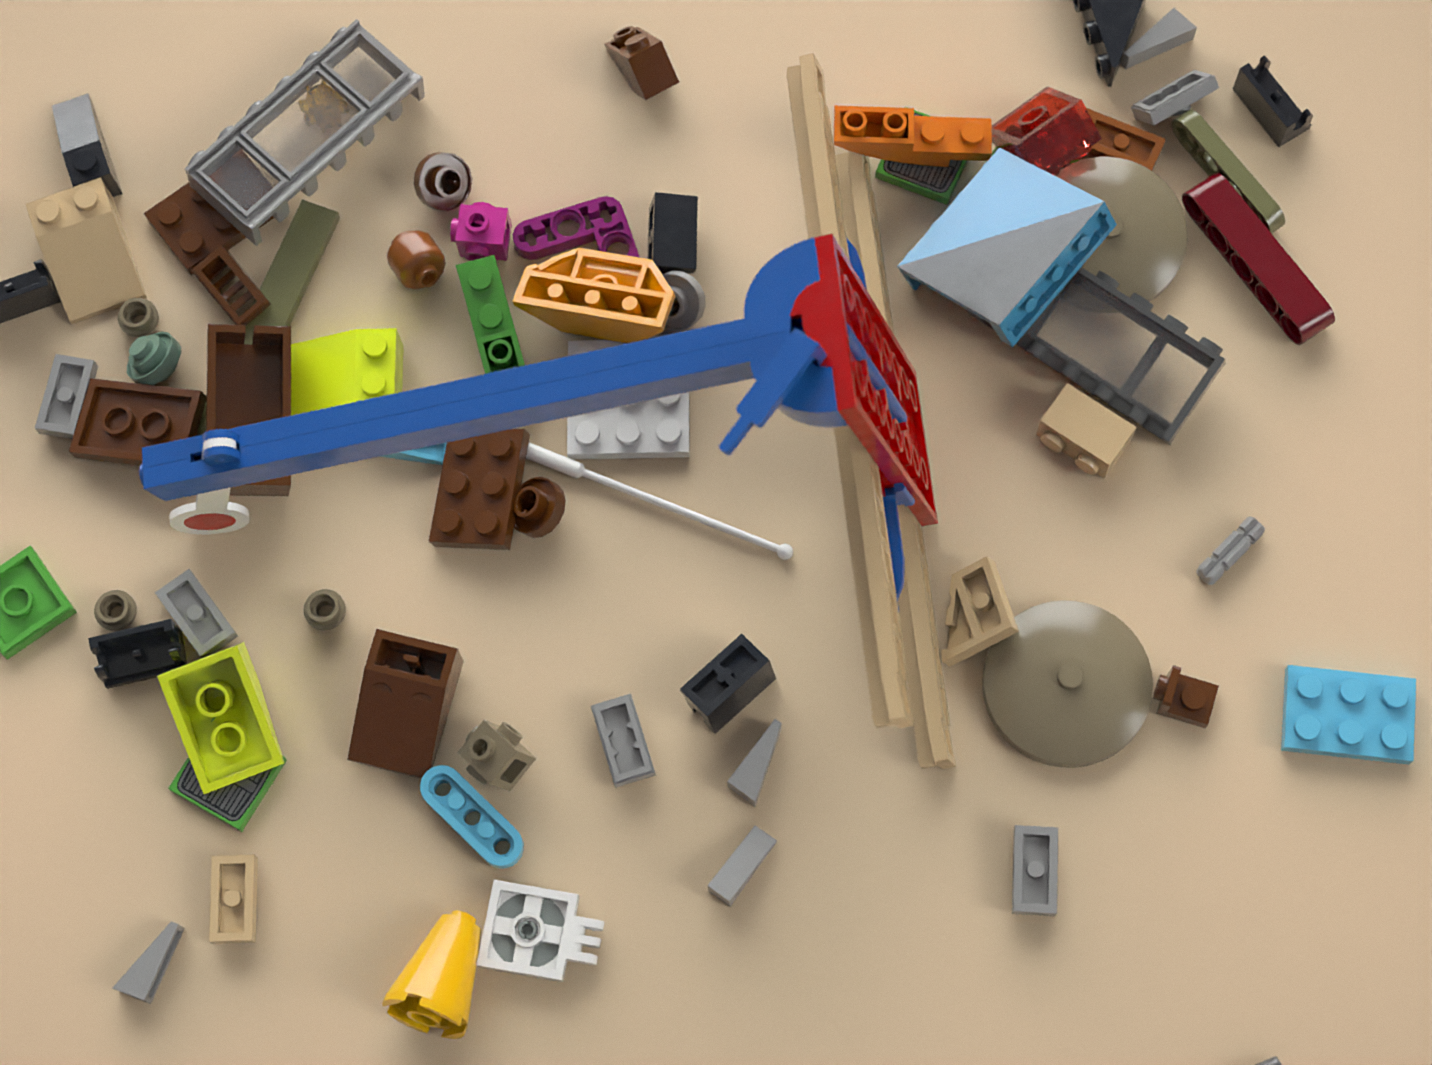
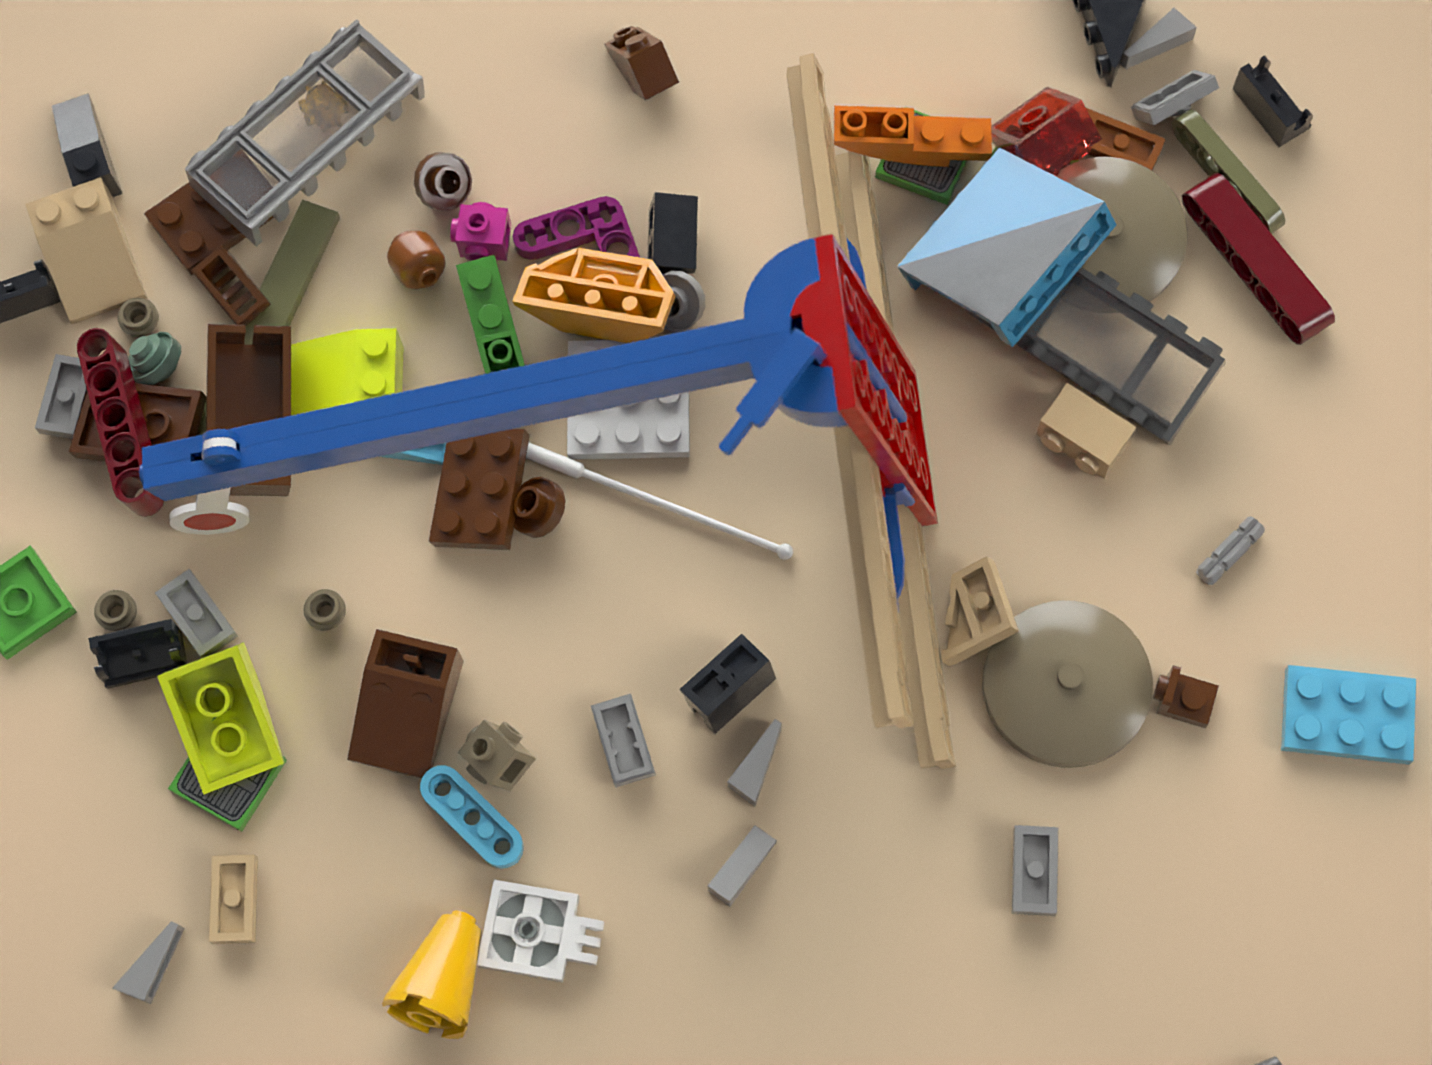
(109, 409): none -> dark red beam

